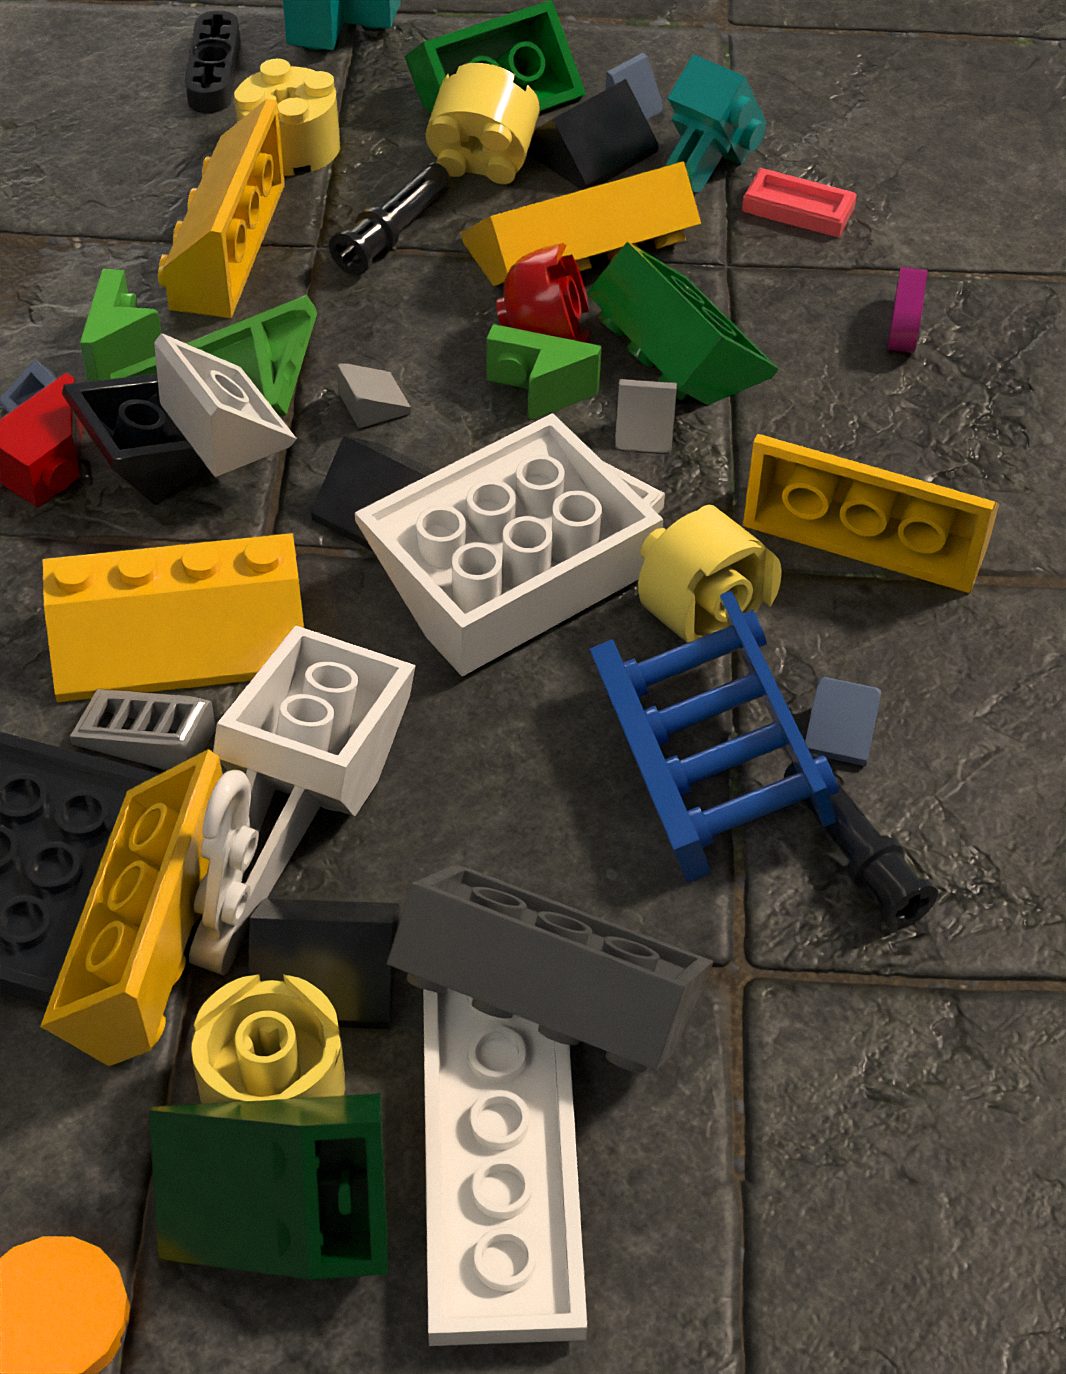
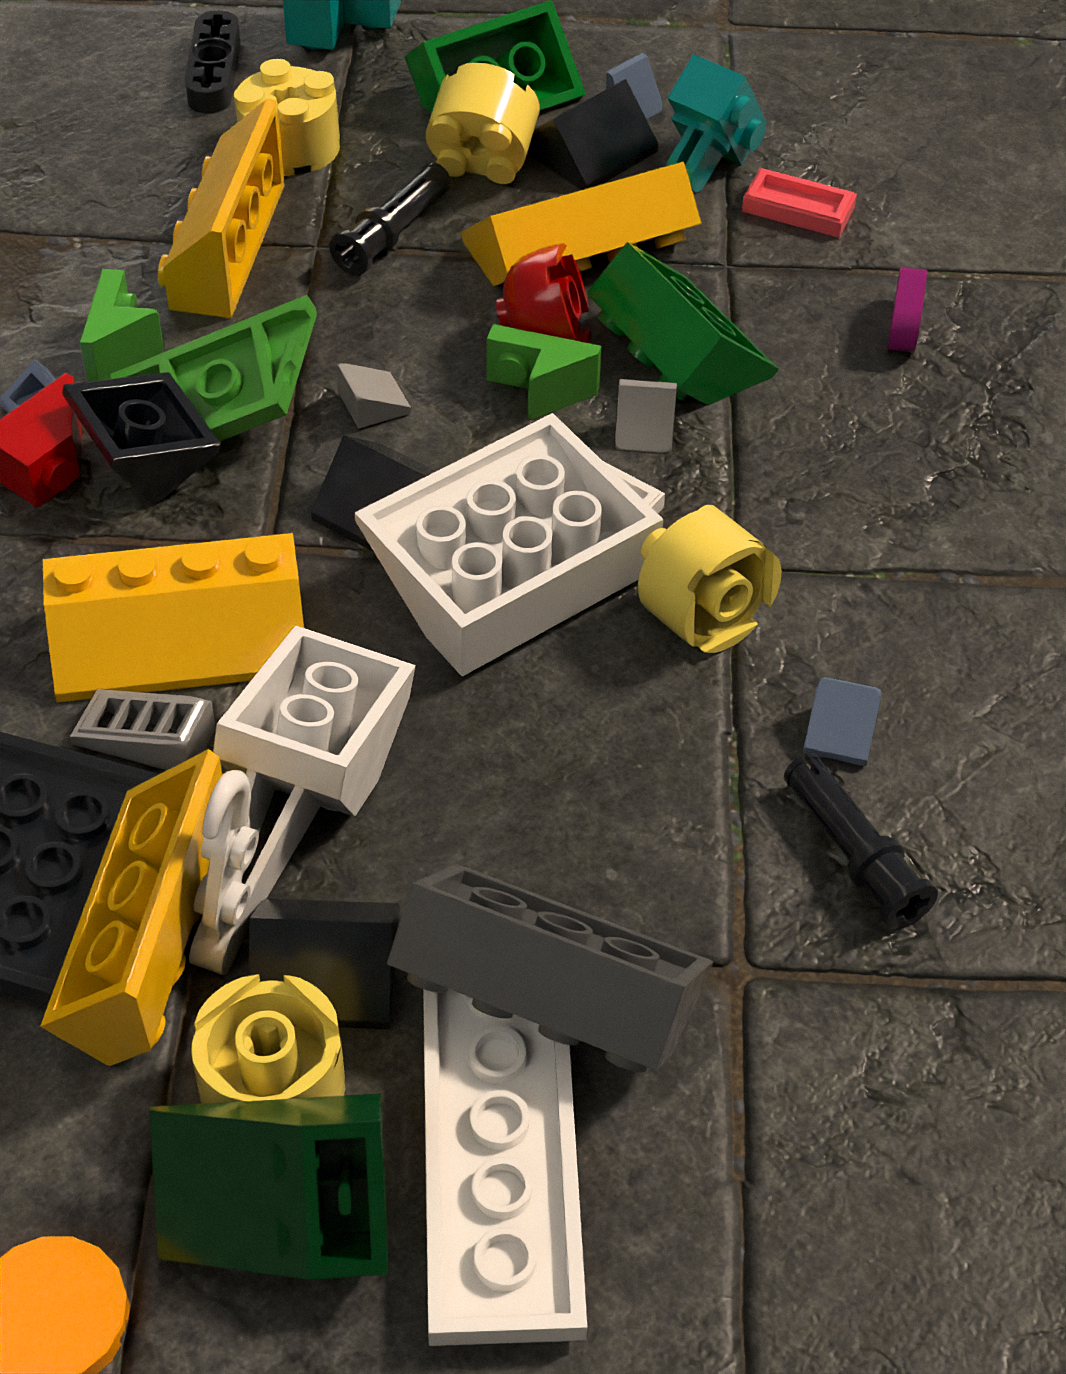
(217, 407): white slope -> none
(672, 778): blue fence -> none
(867, 513): yellow slope -> none

